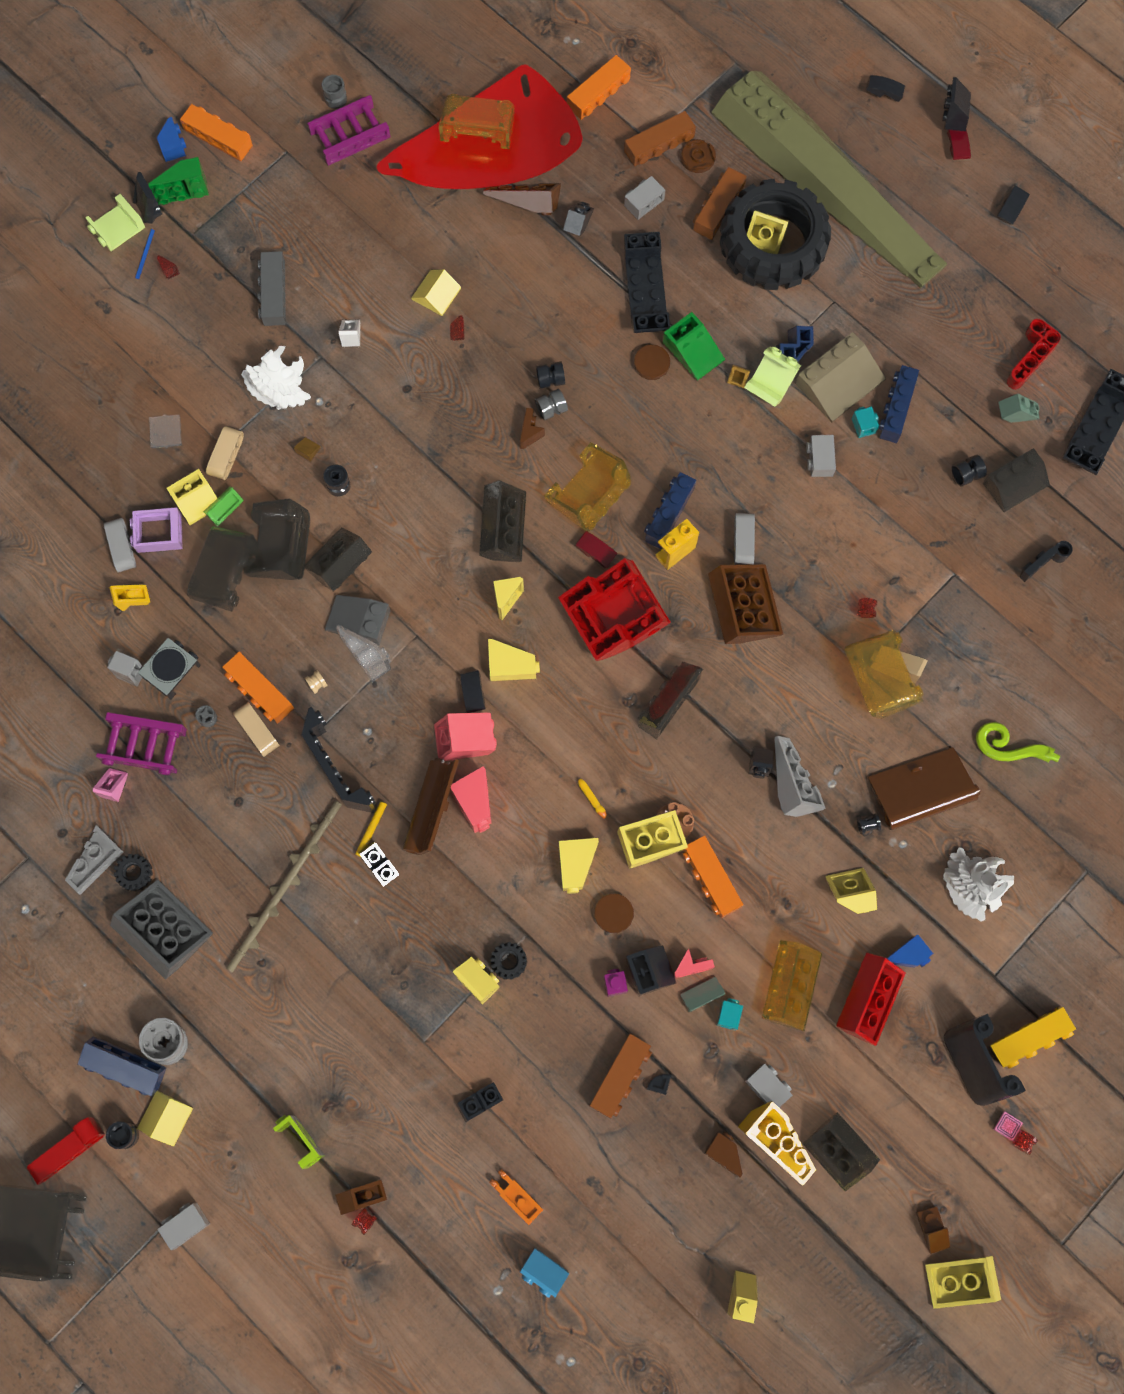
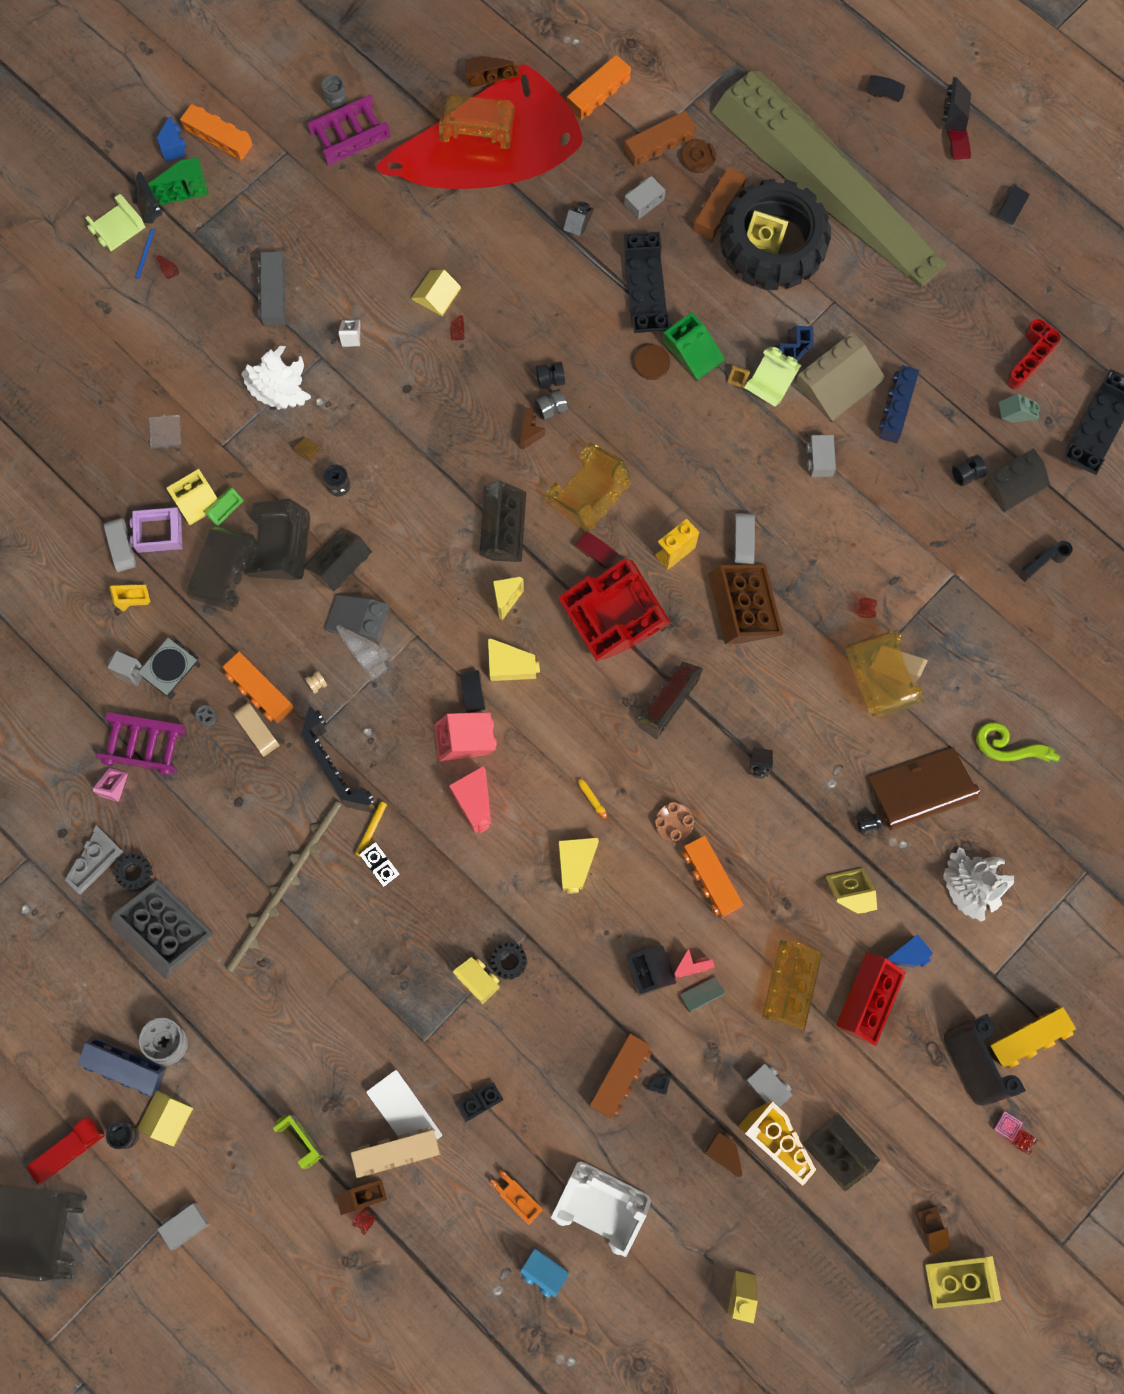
(224, 453): tan beam -> none
(395, 1153): none -> tan wedge
(400, 1106): none -> white sticker
(430, 806): reddish brown door -> none
(487, 70): none -> reddish brown slope
(537, 199): wedge -> none
(603, 1206): none -> white windscreen
(614, 913): reddish brown tile -> none
(615, 983): magenta brick -> none
(651, 839): light yellow slope -> none
(671, 509): dark blue brick -> none
(730, 1014): teal brick -> none
(794, 788): light grey wedge -> none
(865, 421): teal brick -> none

